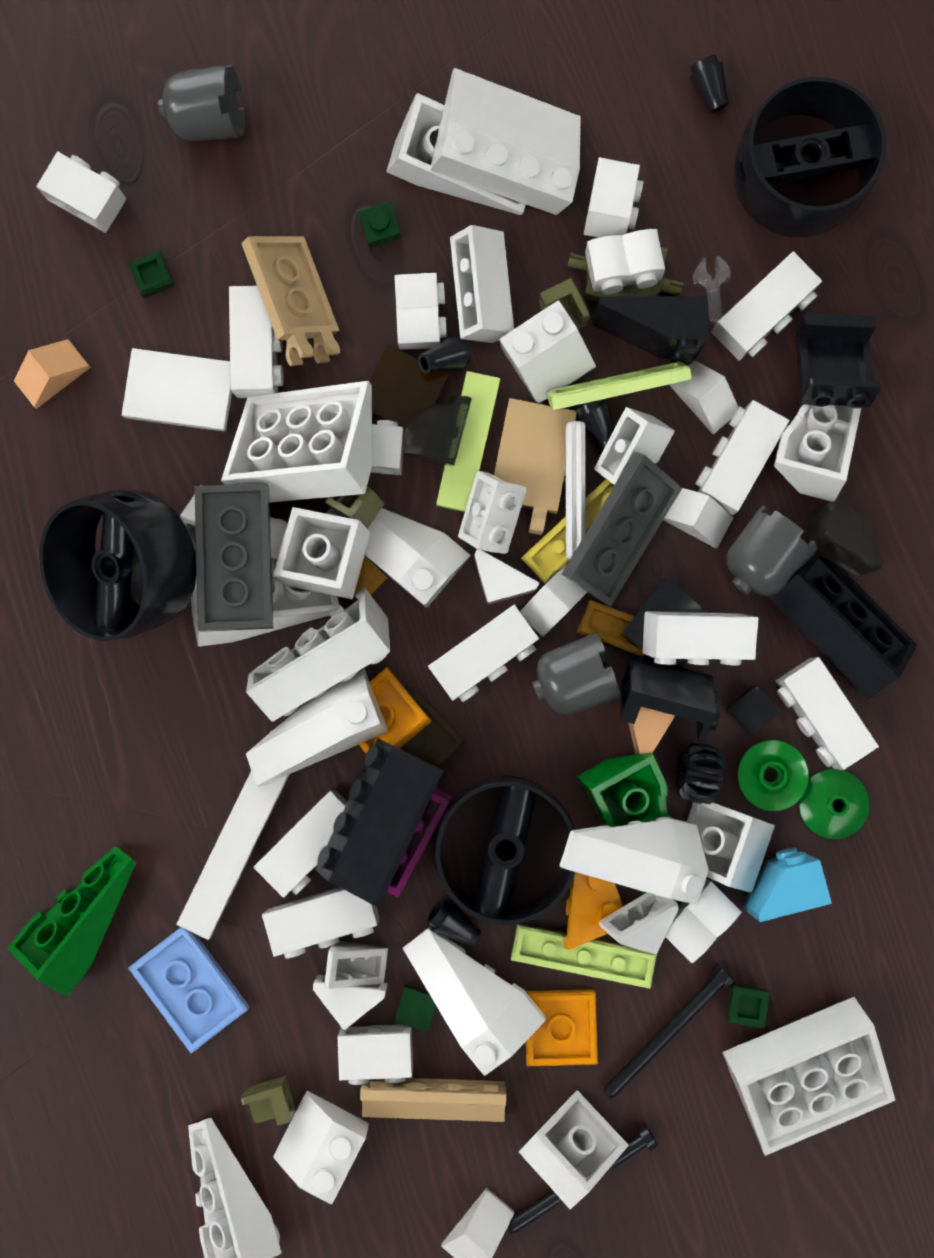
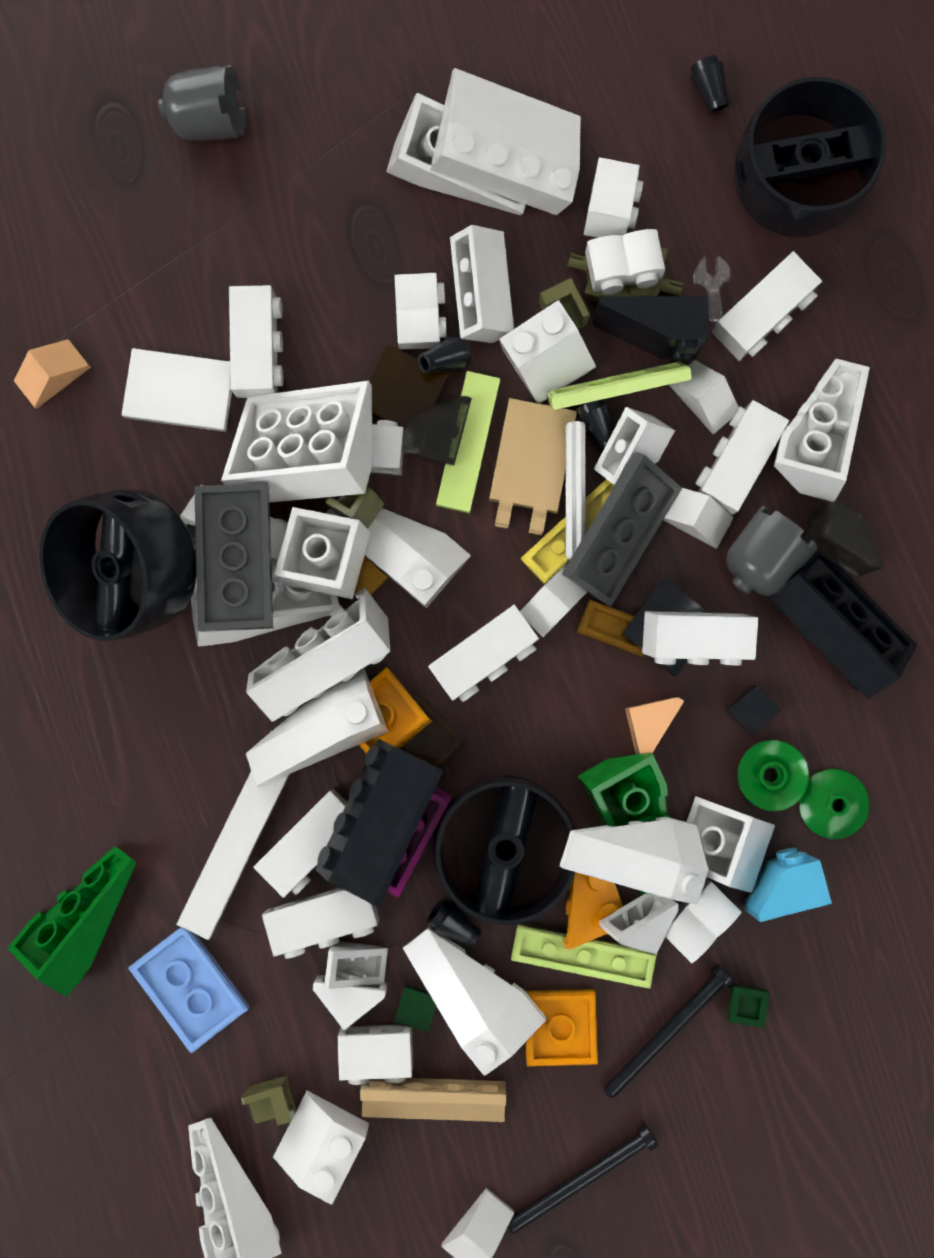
(81, 191): white brick -> none
(151, 274): dark green tile -> none
(293, 296): tan tile -> none
(379, 224): dark green plate -> none
(491, 513): white bracket -> none
(500, 580): white slope -> none
(573, 1149): white slope -> none
(575, 677): dark grey cylinder -> none
(669, 691): black panel -> none
(700, 773): black gear -> none
(810, 1075): white slope -> none
(825, 714): white brick -> none
(836, 360): black panel -> none

